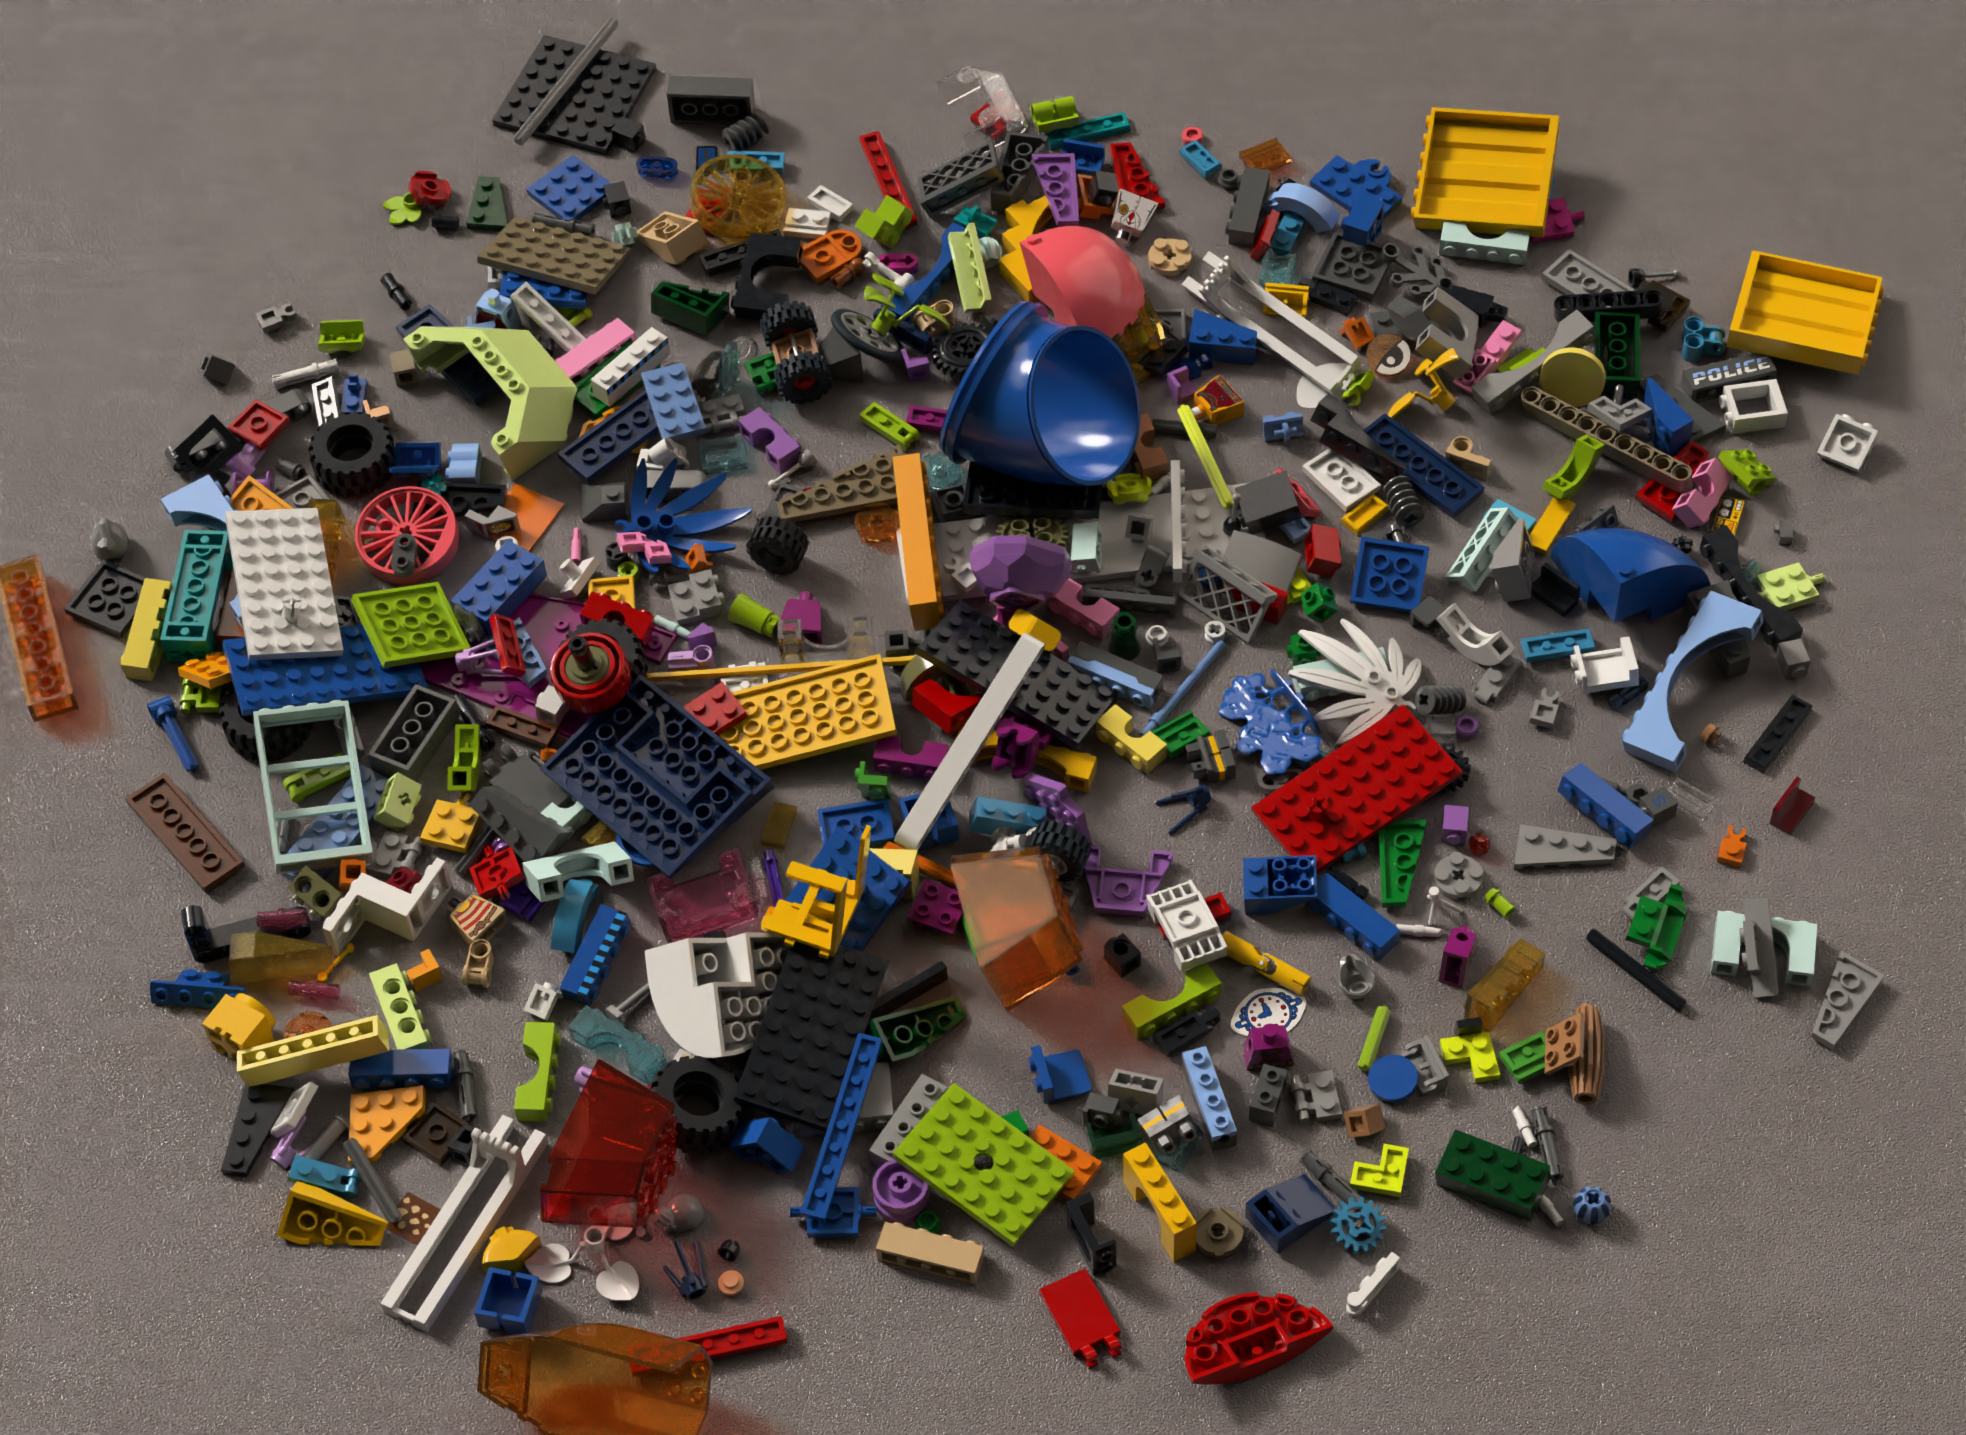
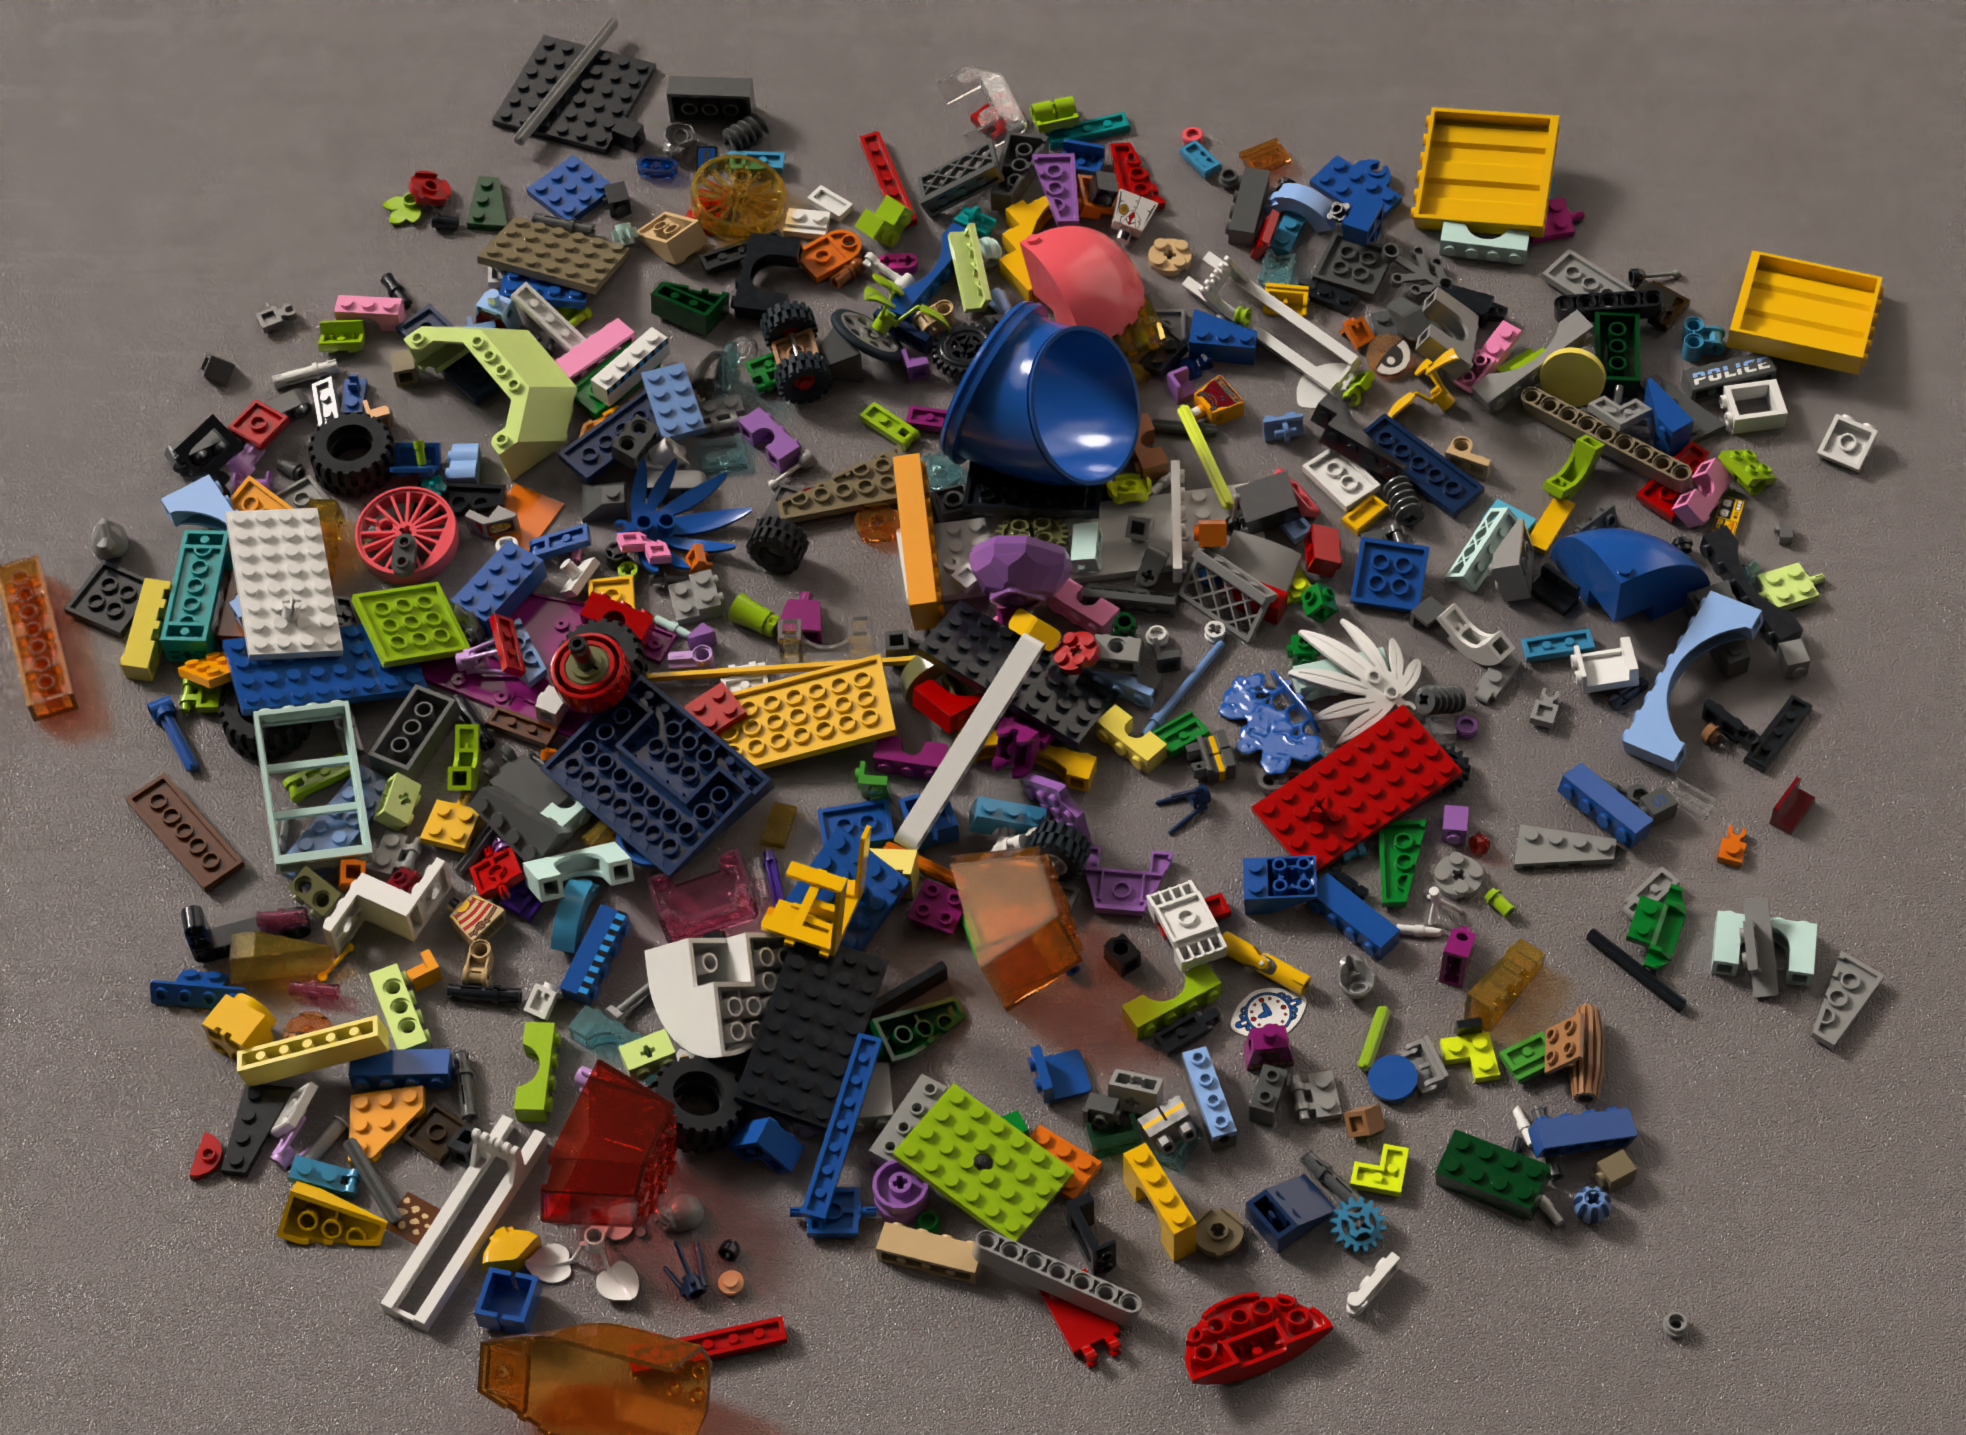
(207, 1158): none -> red plate
(383, 310): none -> bright pink arch
(420, 452): none -> lime piece
(483, 993): none -> black pin
(561, 541): none -> blue plate
(636, 442): none -> dark grey brick
(647, 1055): none -> yellowish green brick
(677, 139): none -> light grey hair
(1000, 301): none -> light blue cone
(1069, 1278): none -> light grey beam
(1073, 643): none -> red plate
(1127, 658): none -> light grey brick
(1211, 533): none -> orange brick
(1242, 316): none -> lime bush
(1338, 211): none -> plate
(1582, 1132): none -> blue brick
(1615, 1171): none -> dark tan brick
(1677, 1318): none -> light grey plate
(1729, 725): none -> black hinge

